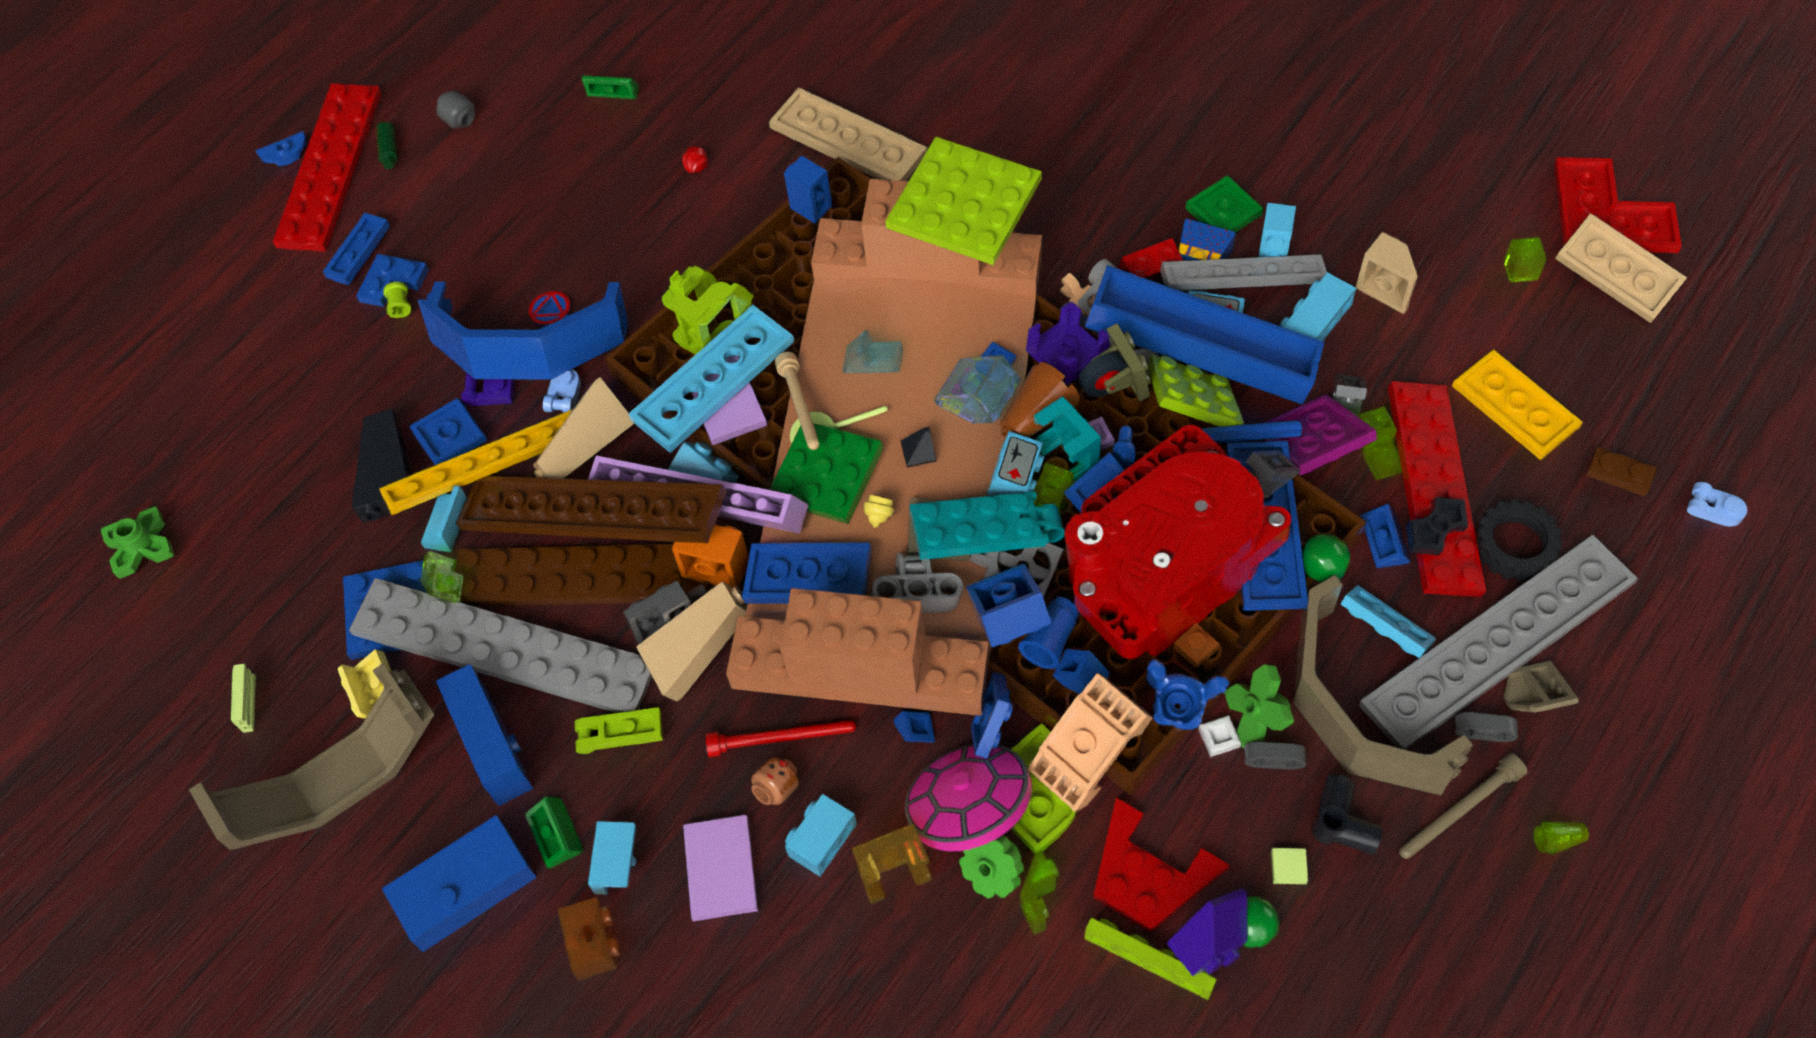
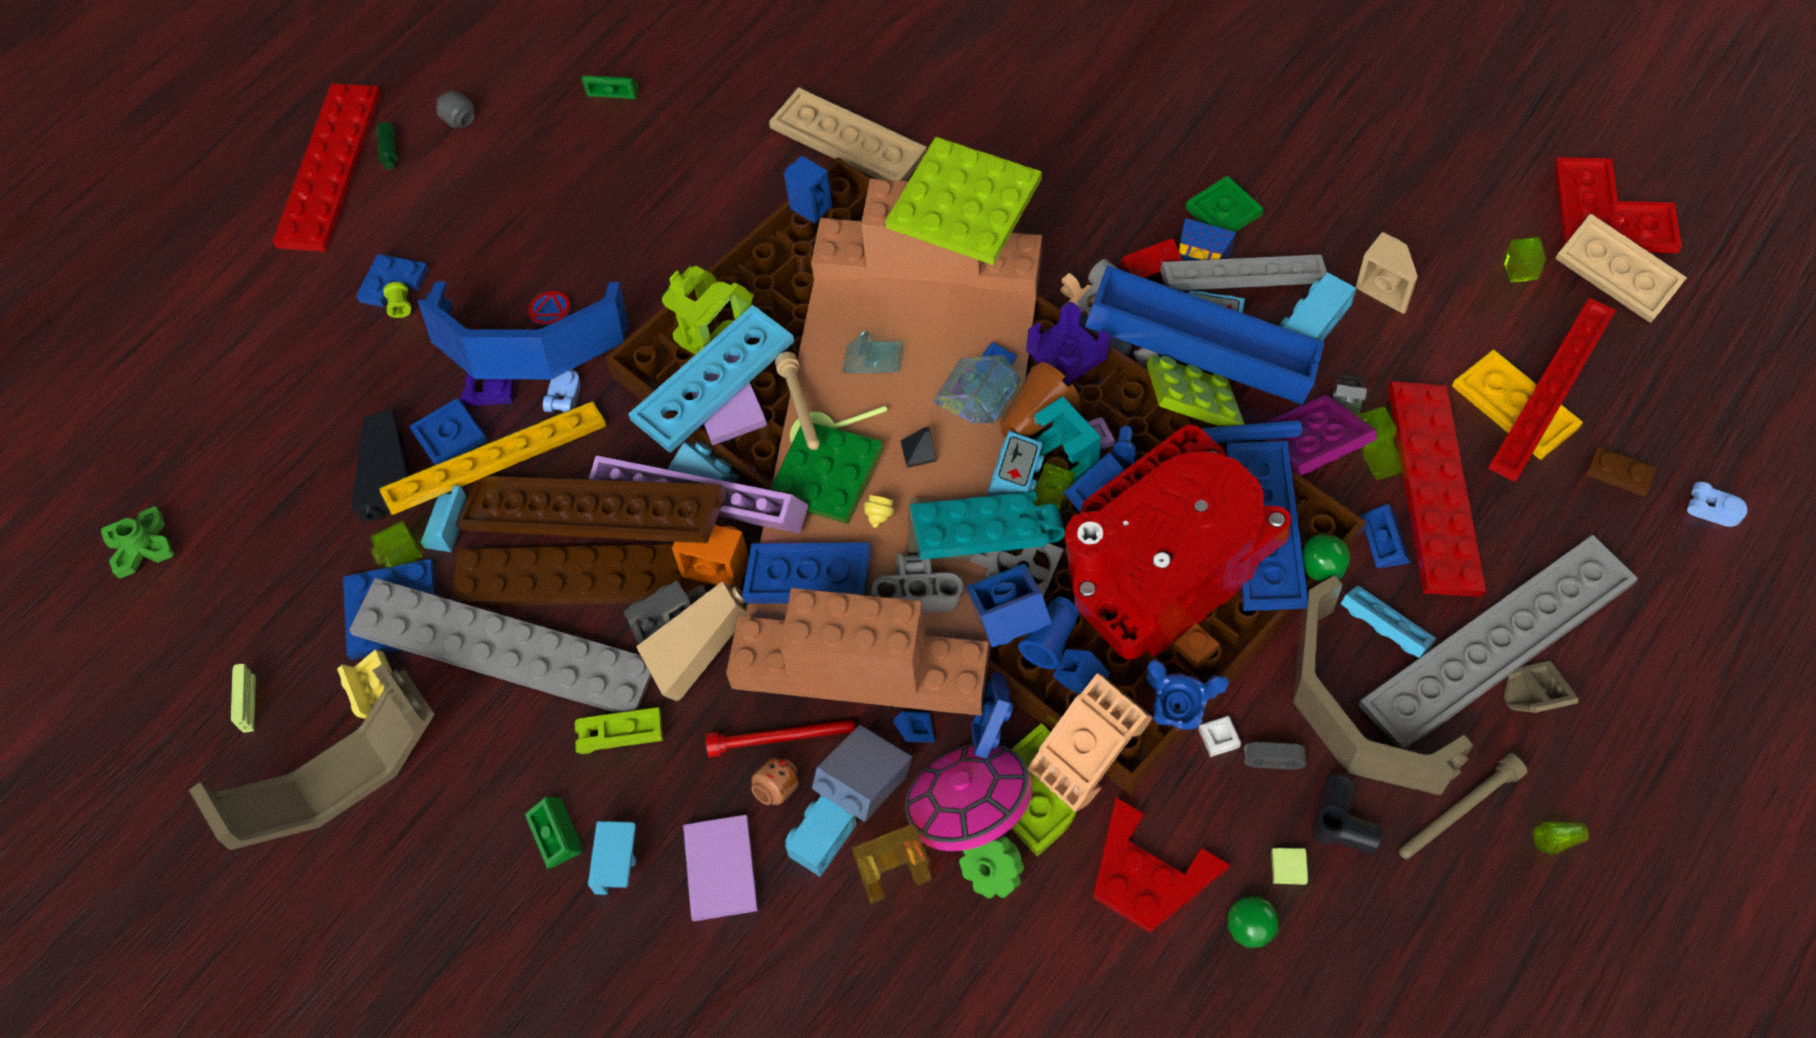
(284, 151): blue plate -> none
(356, 249): blue plate -> none
(394, 546): none -> clear neon green brick
(440, 578): clear neon green slope -> none
(458, 883): blue brick -> none
(484, 735): blue brick -> none
(577, 924): clear orange brick -> none
(587, 429): tan slope -> none
(694, 160): red plate -> none
(861, 773): none -> sand blue brick
(1039, 881): clear neon green slope -> none
(1116, 368): plate -> none
(1137, 951): lime plate -> none
(1213, 934): dark purple slope -> none
(1260, 705): bright green plant -> none
(1271, 470): dark grey slope -> none
(1277, 230): medium azure brick -> none
(1428, 534): black tile -> none
(1486, 727): dark grey beam -> none
(1527, 515): black tyre -> none
(1551, 390): none -> red plate

